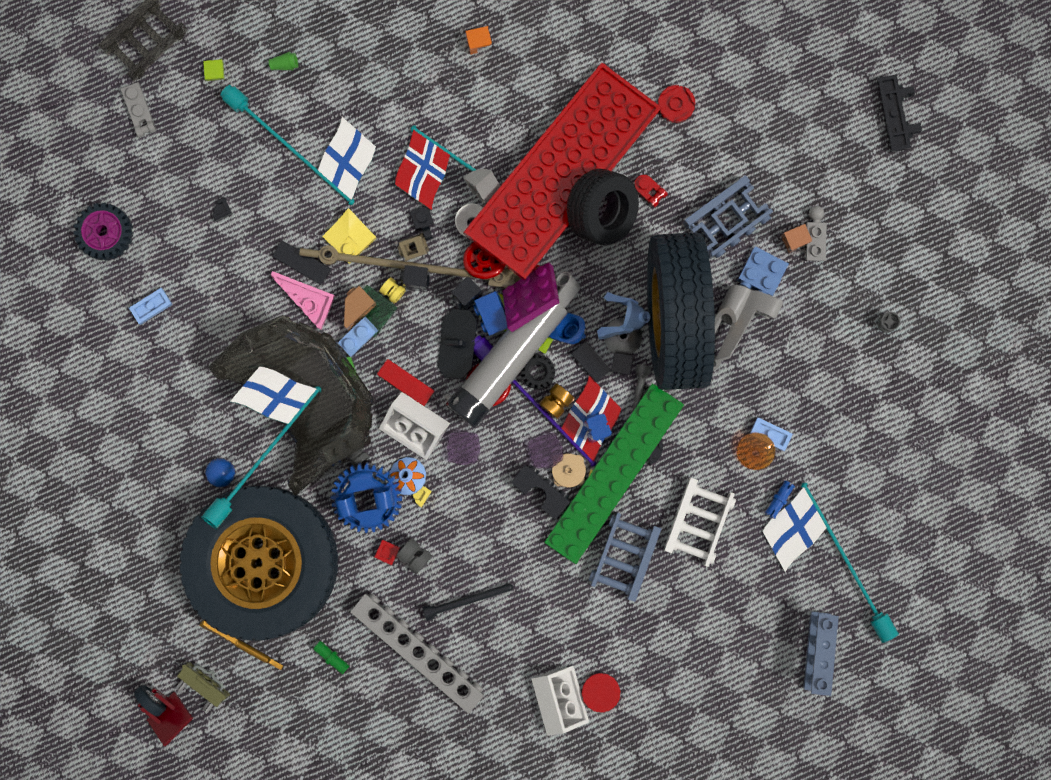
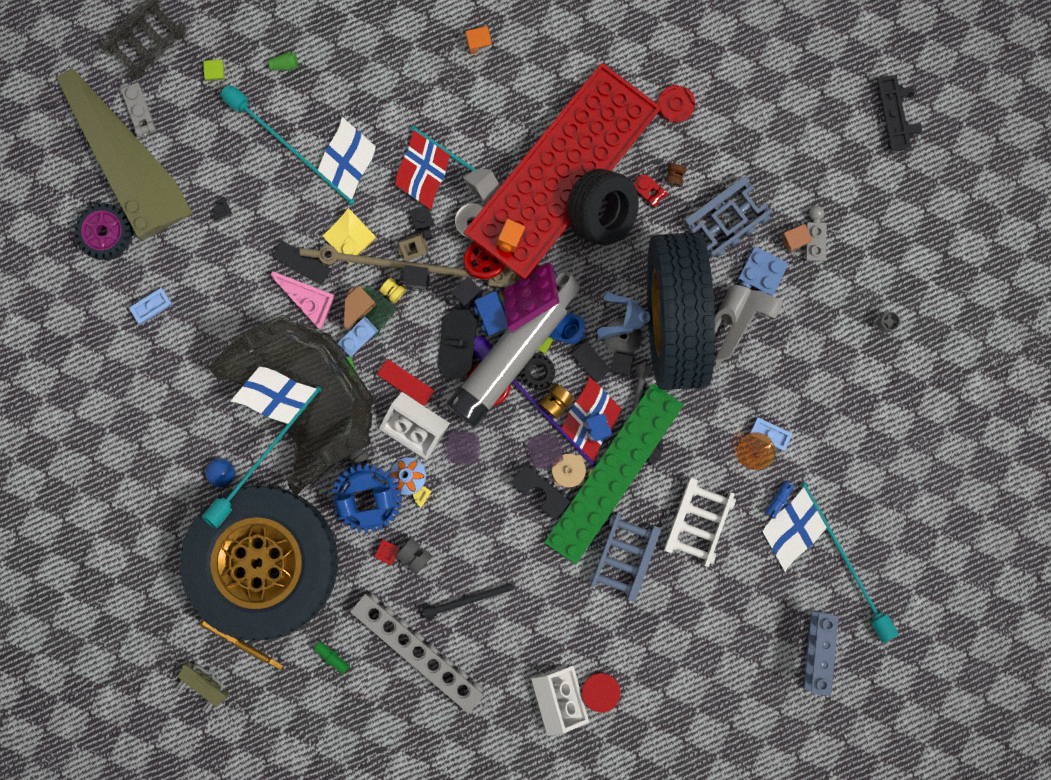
(138, 180): none -> olive wedge
(165, 713): dark red plate -> none
(510, 236): none -> orange brick
(675, 175): none -> reddish brown wheel

